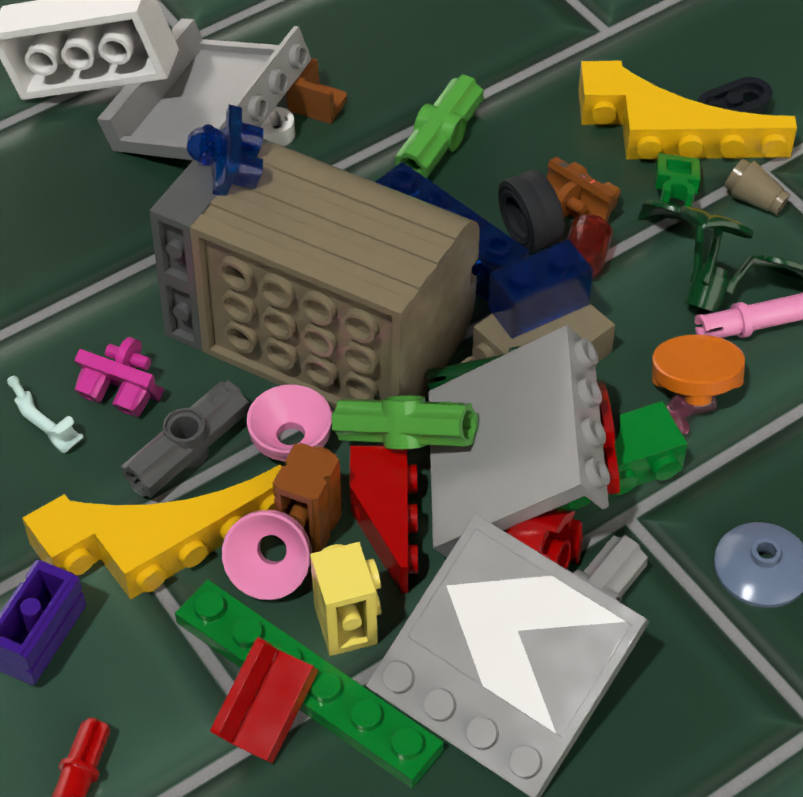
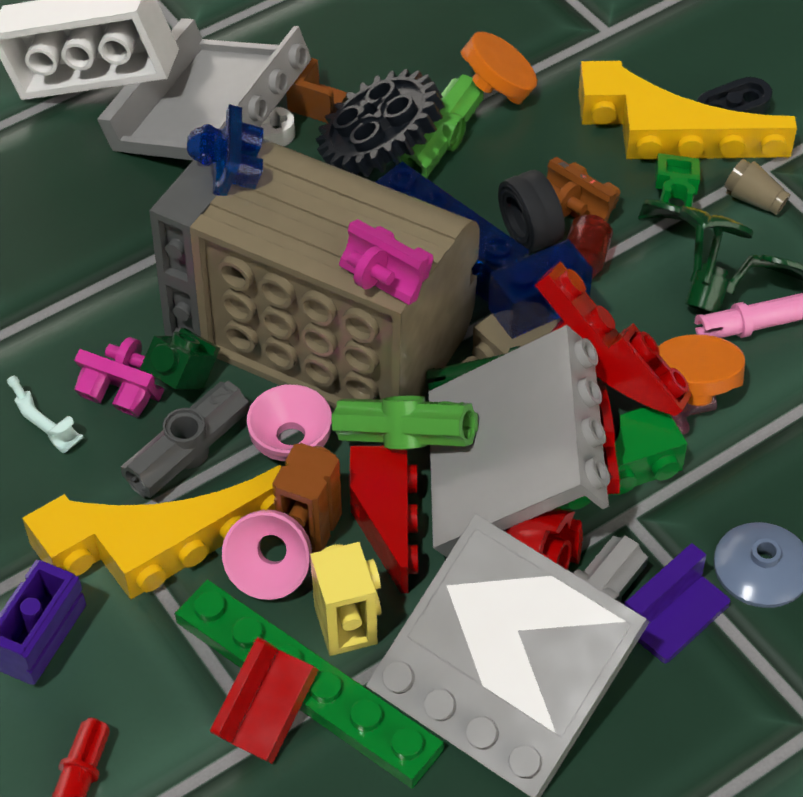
(181, 359): none -> dark green brick
(380, 122): none -> black gear
(384, 262): none -> dark pink hips
(499, 67): none -> orange tile
(625, 359): none -> red slope
(677, 604): none -> dark purple panel

